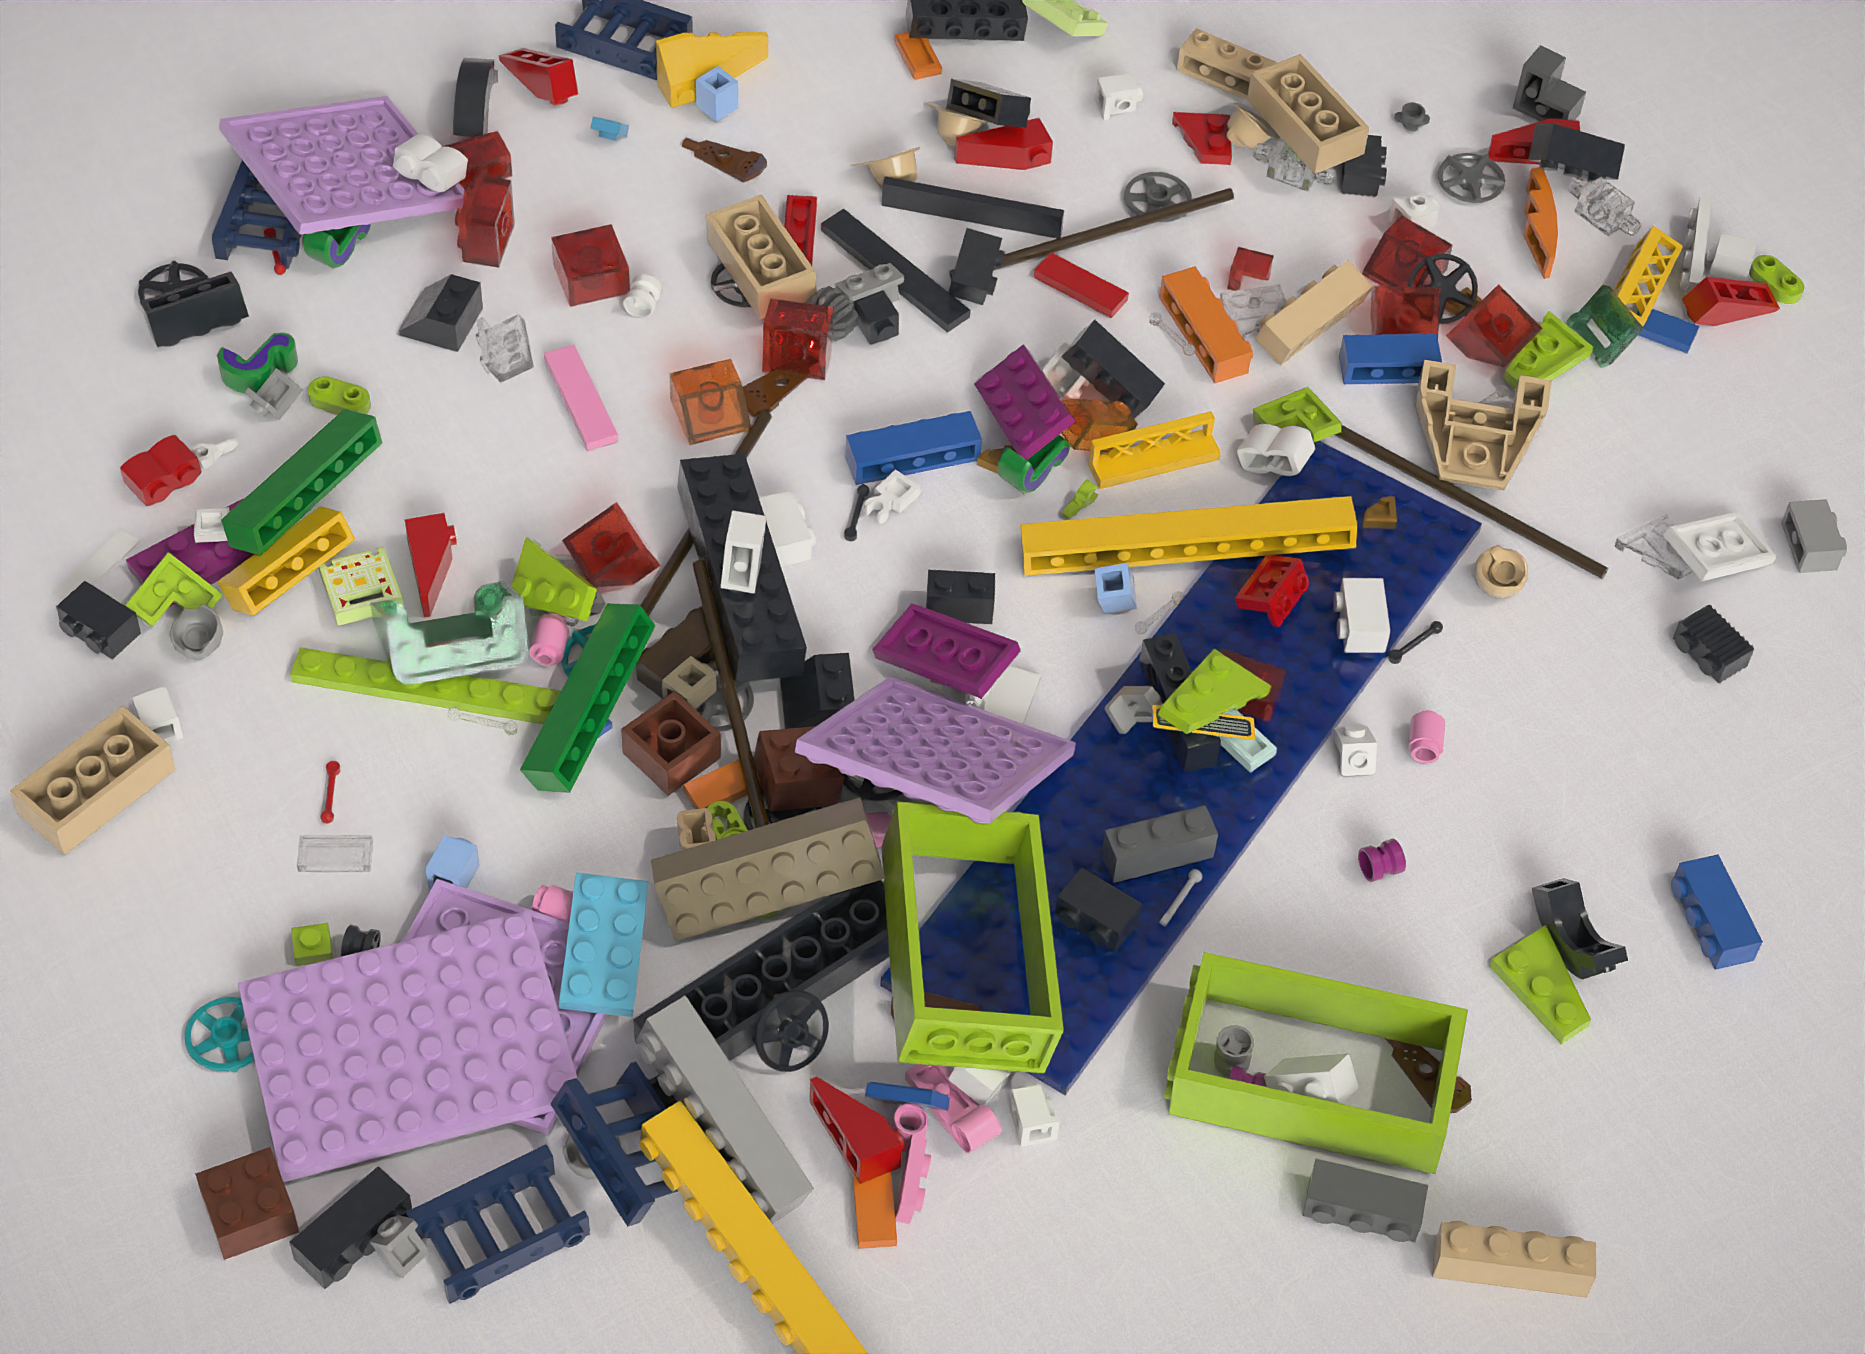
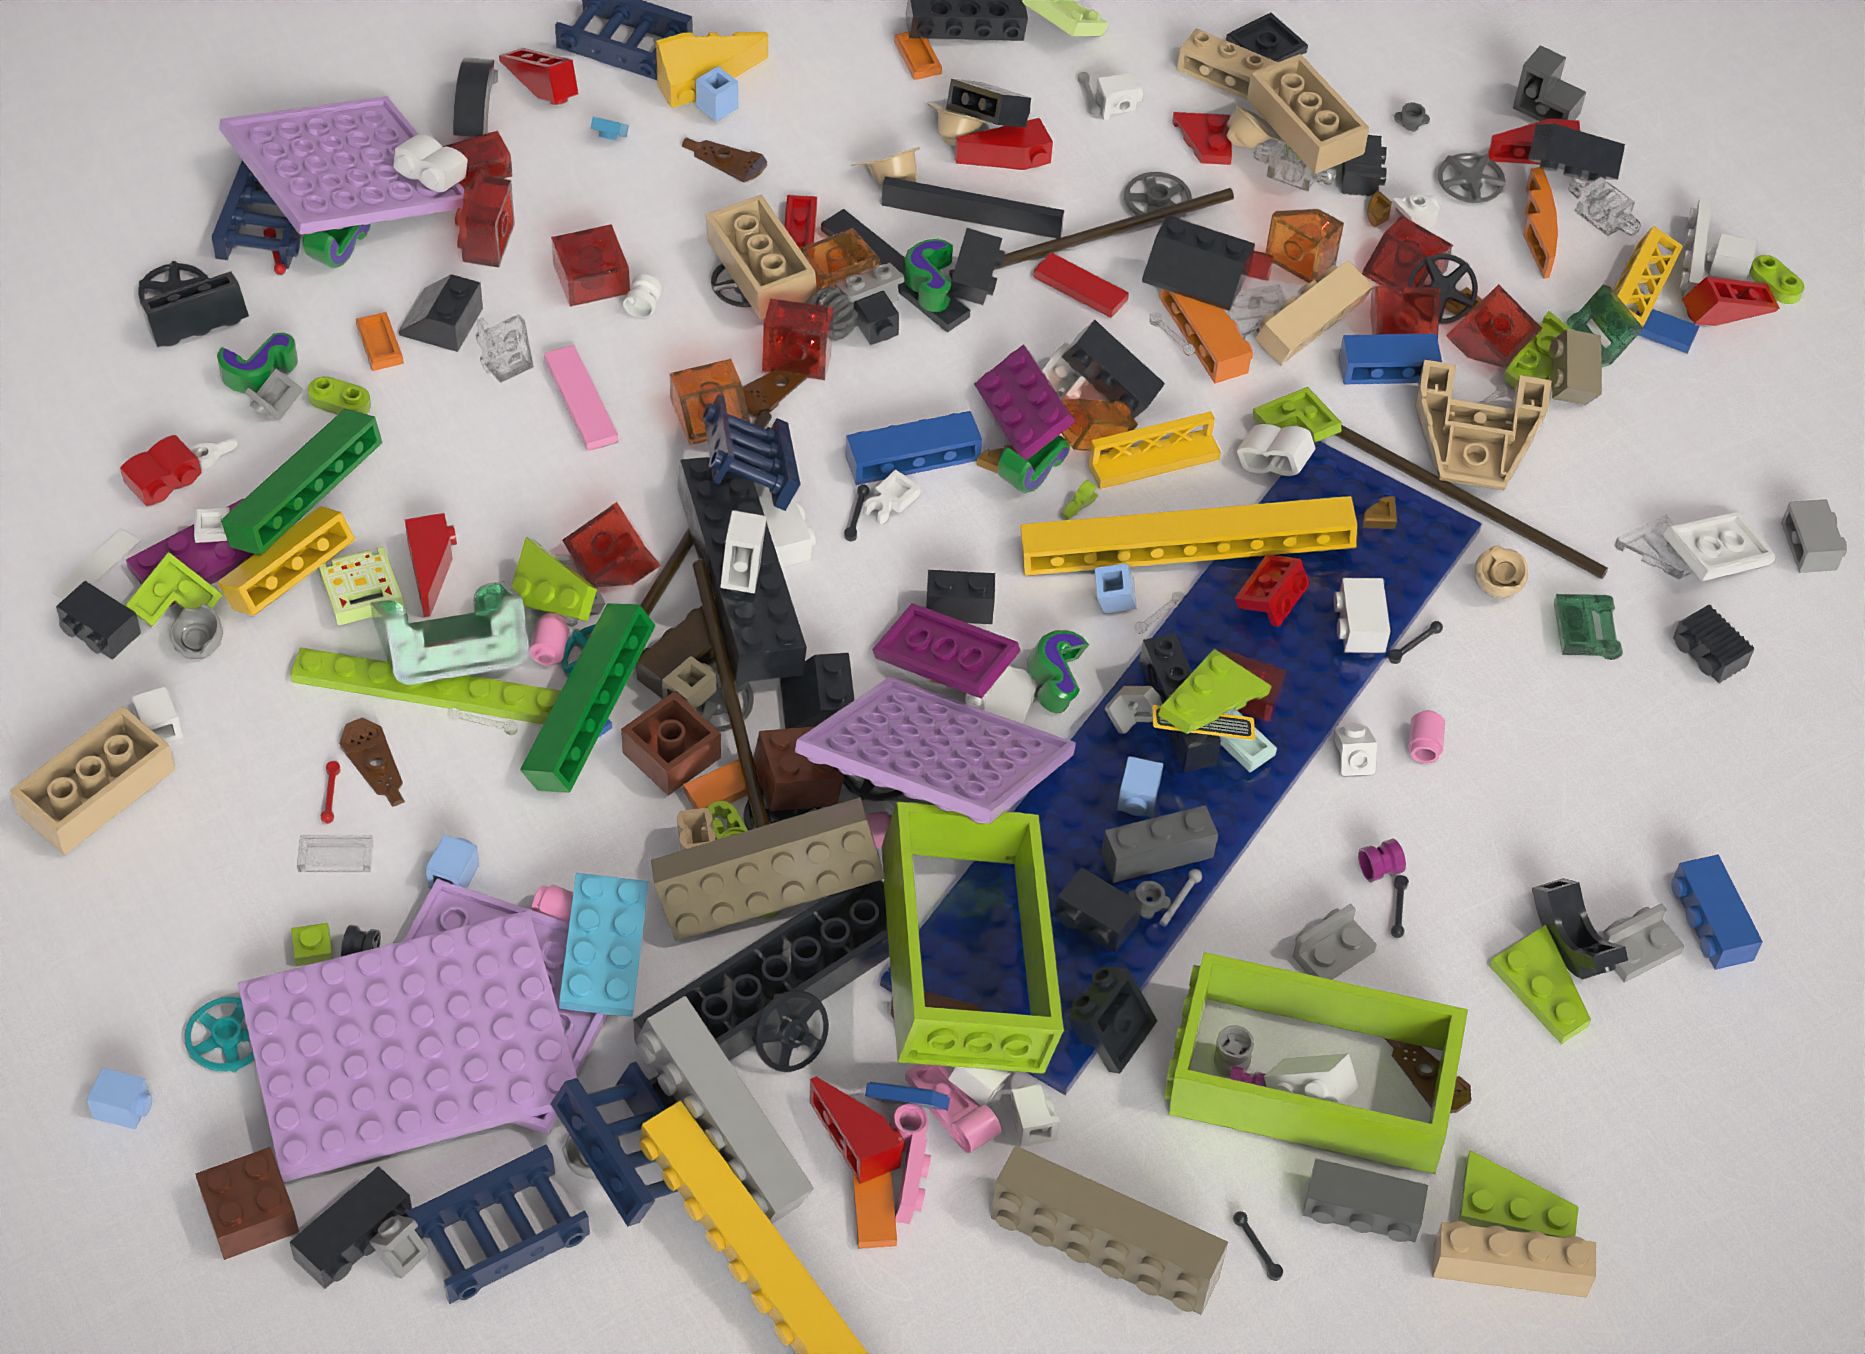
(119, 1098): none -> light blue brick
(372, 747): none -> reddish brown piece
(379, 341): none -> orange tile
(737, 439): none -> dark blue fence
(839, 258): none -> clear orange slope
(923, 273): none -> green animal
(1050, 669): none -> green animal
(1084, 78): none -> light grey hinge
(1108, 1230): none -> dark tan brick
(1112, 1017): none -> black plate
(1140, 787): none -> light blue brick
(1153, 891): none -> dark grey plate
(1198, 262): none -> black slope
(1268, 38): none -> black tile
(1274, 1271): none -> black hinge
(1304, 242): none -> clear orange slope
(1333, 944): none -> light grey bracket
(1378, 209): none -> pearl gold tile
(1400, 883): none -> black hinge
(1507, 1200): none -> lime wing
(1576, 367): none -> dark tan brick
(1577, 625): none -> clear green plate
(1646, 941): none -> light grey bracket

